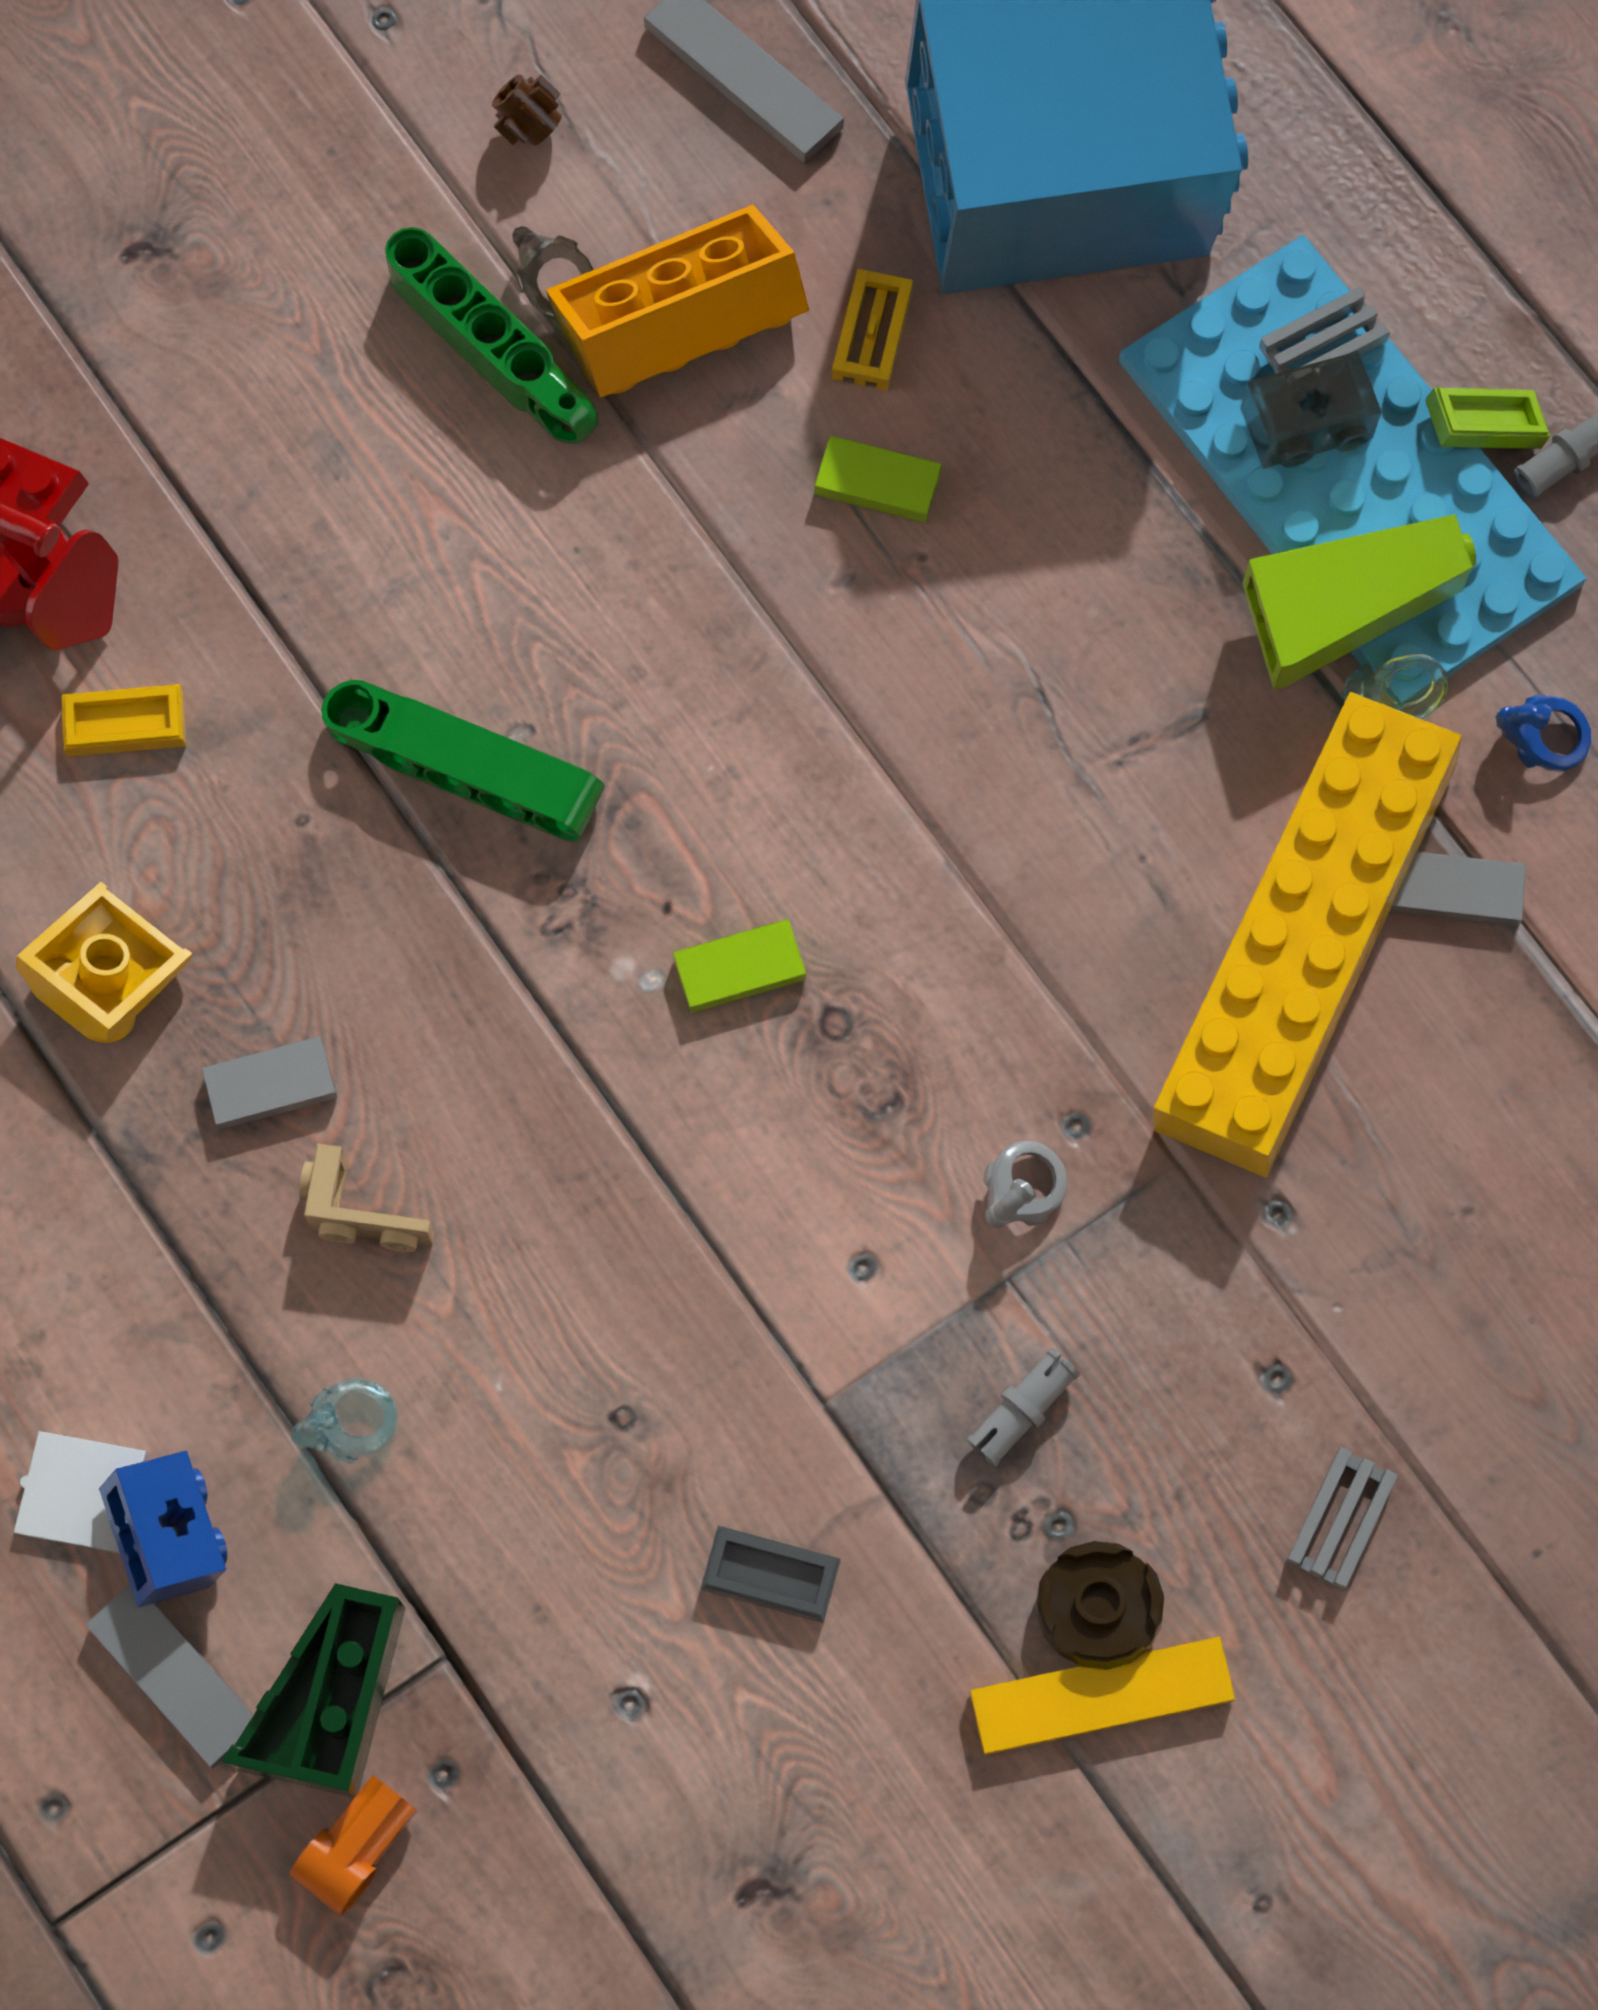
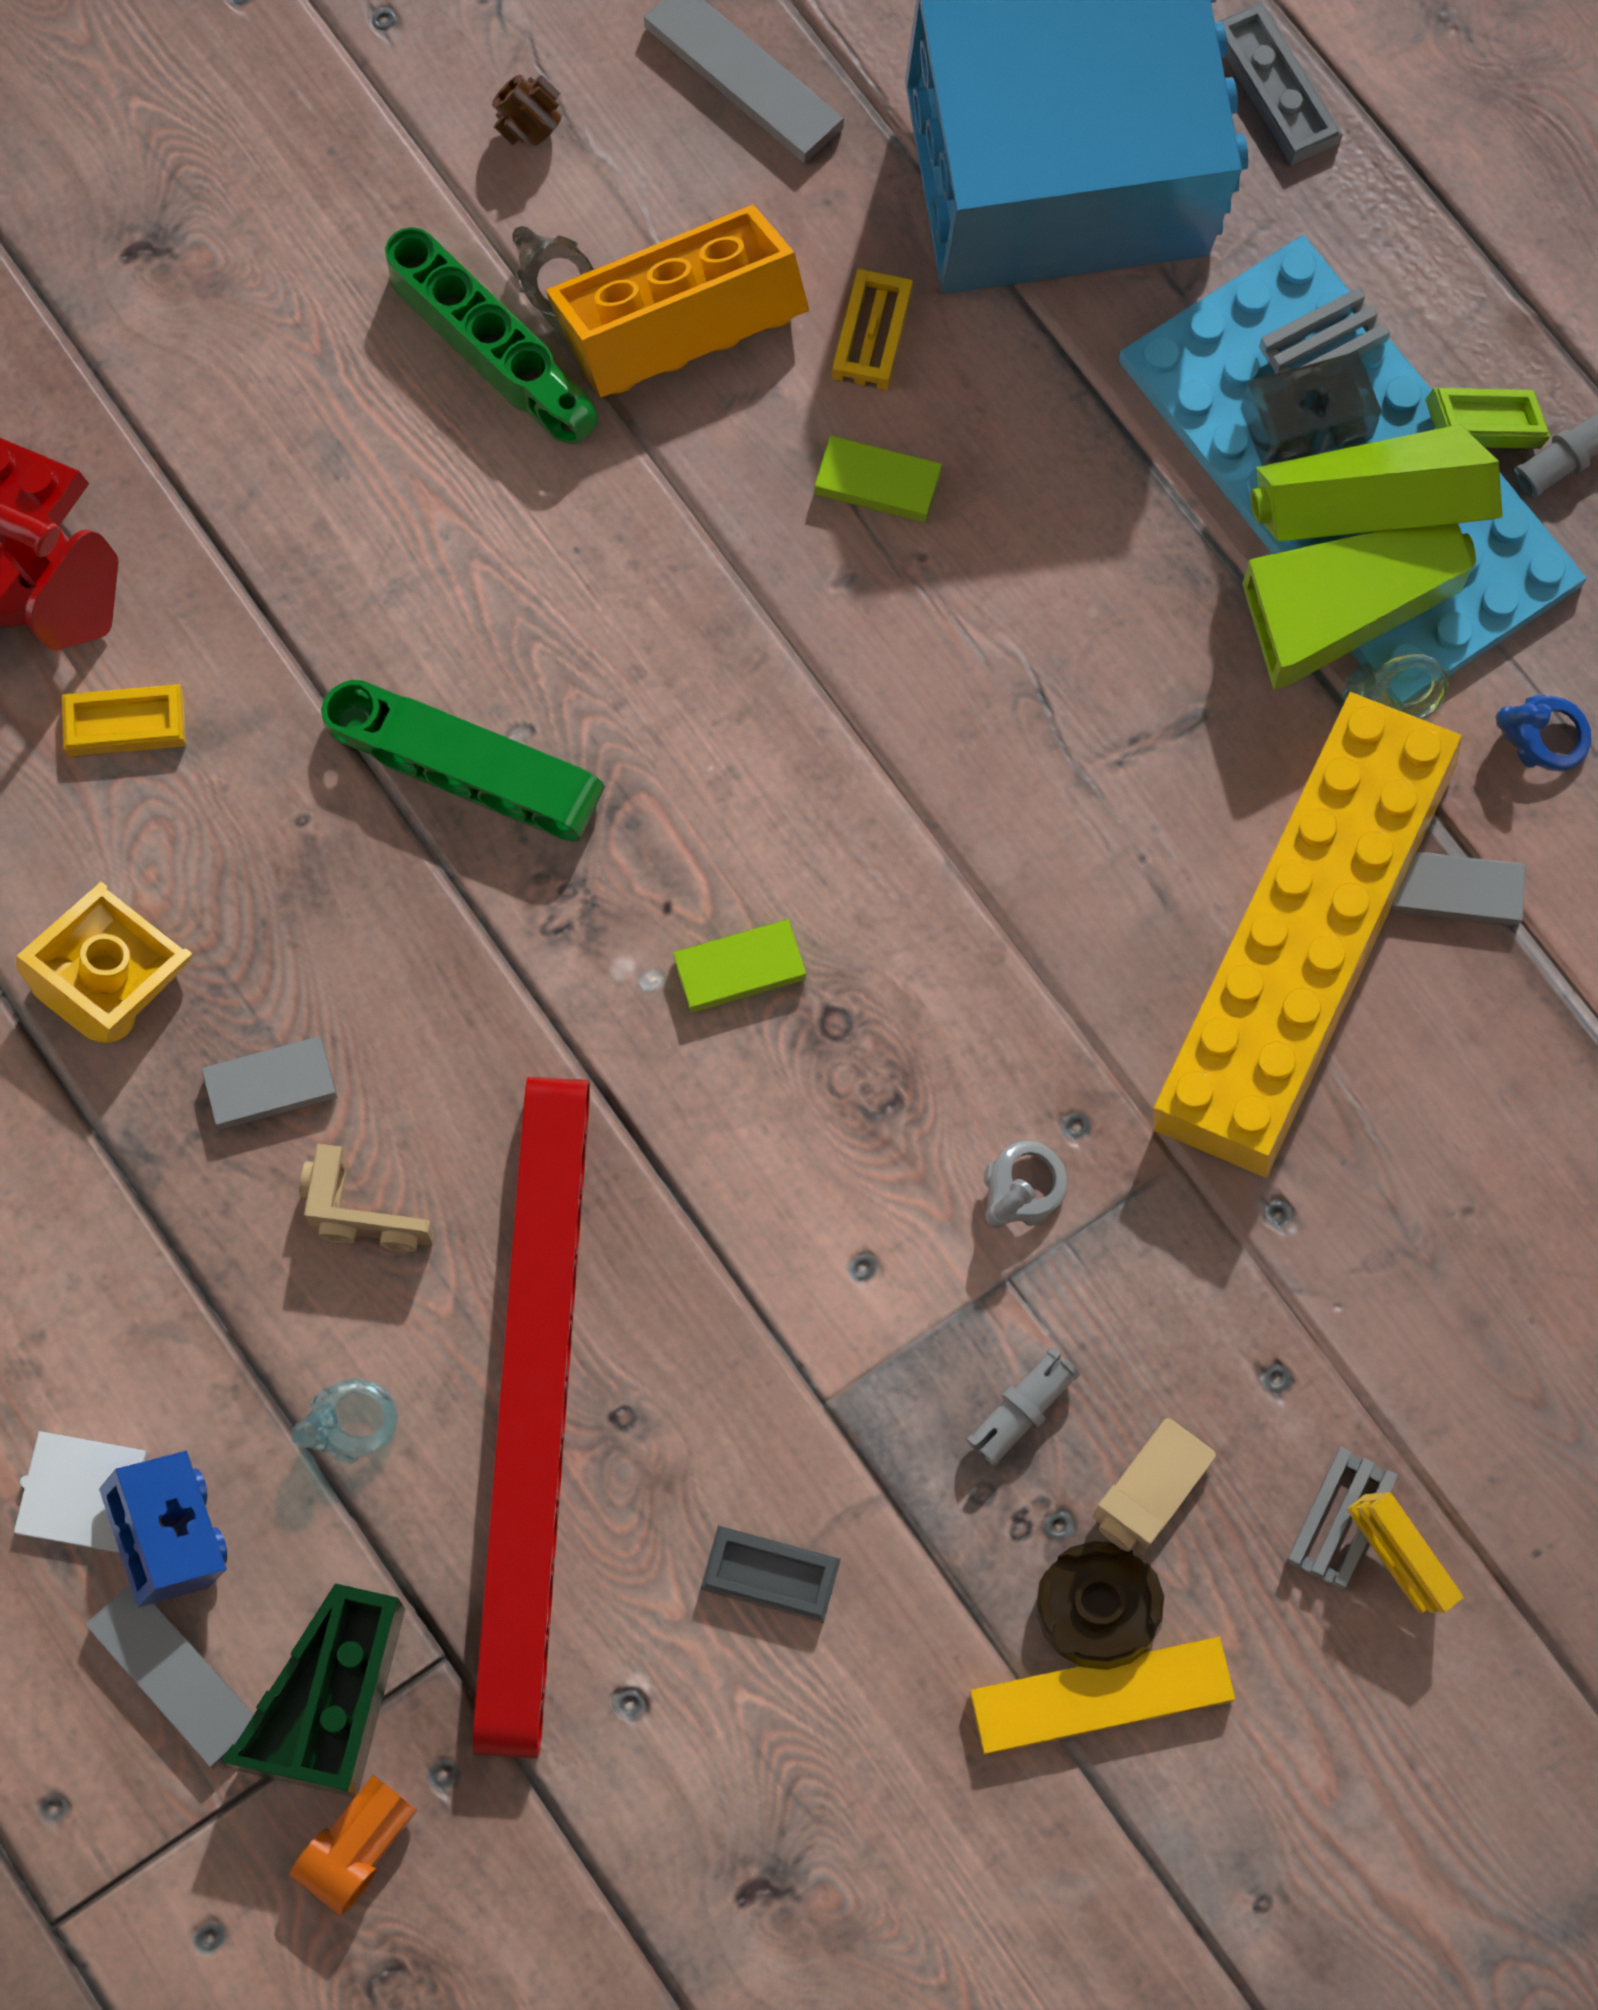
(531, 1420): none -> red beam
(1153, 1487): none -> tan bracket
(1278, 85): none -> light grey tile
(1380, 487): none -> lime slope
(1405, 1553): none -> yellow tile

